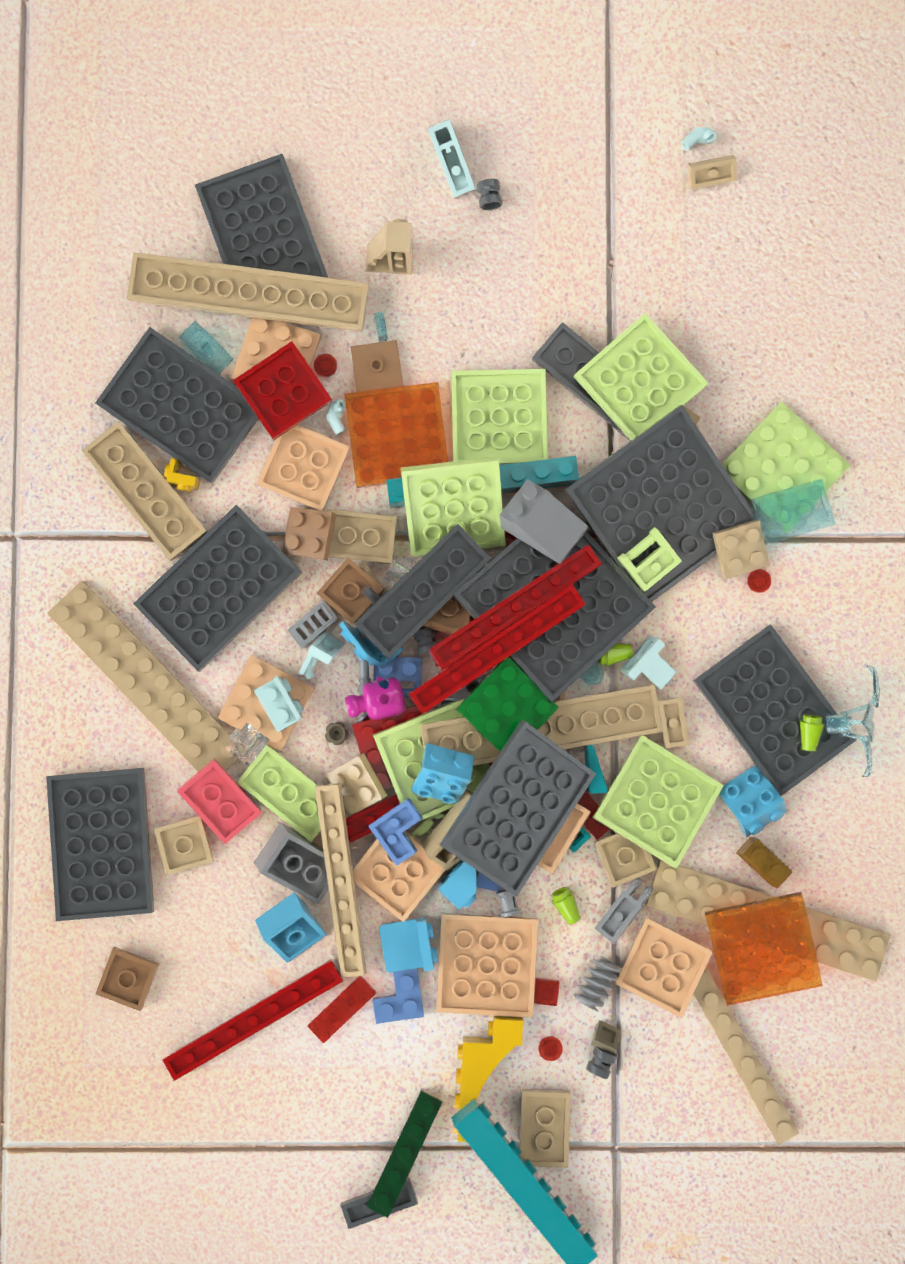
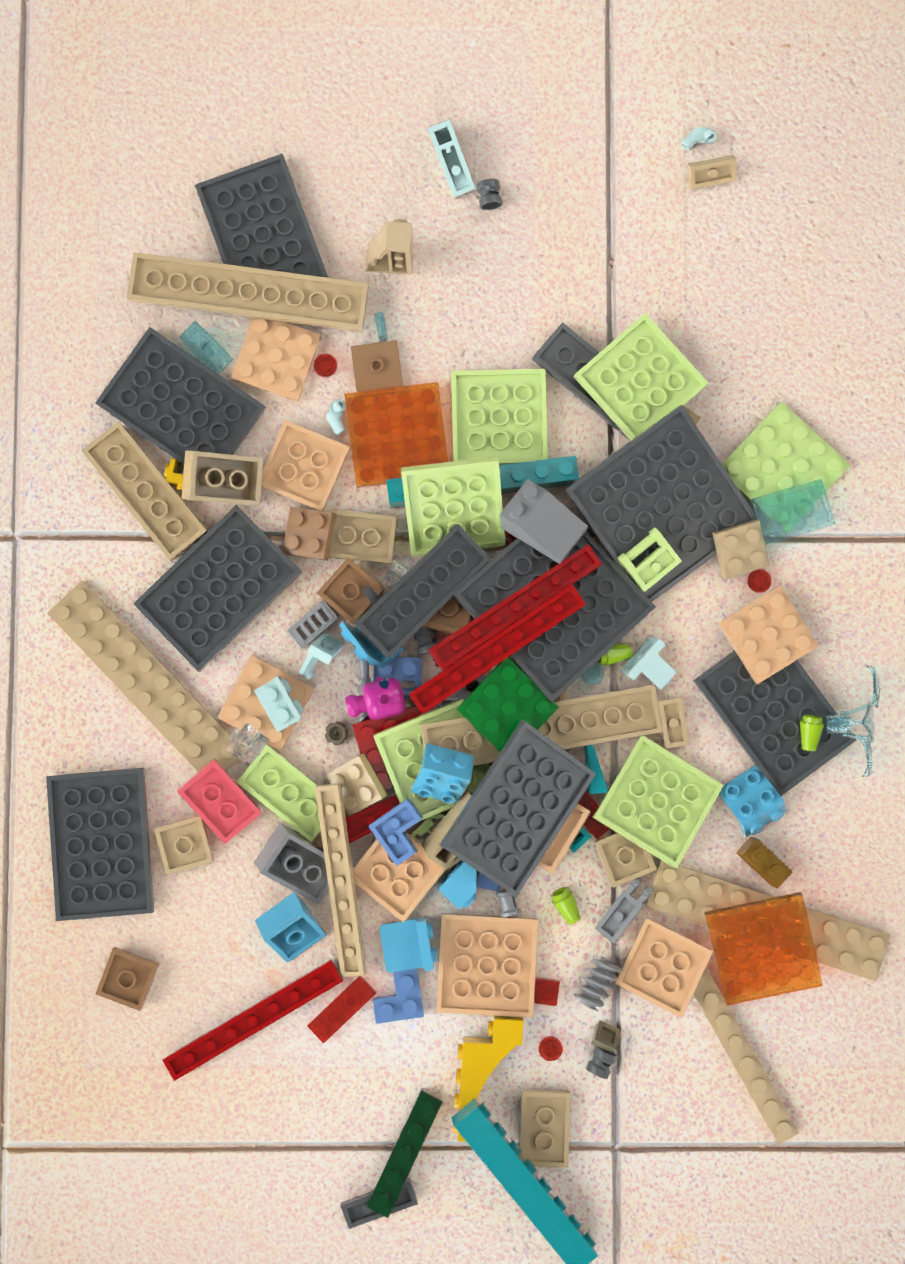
(222, 478): none -> tan brick
(282, 390): red plate -> none
(768, 634): none -> light nougat plate

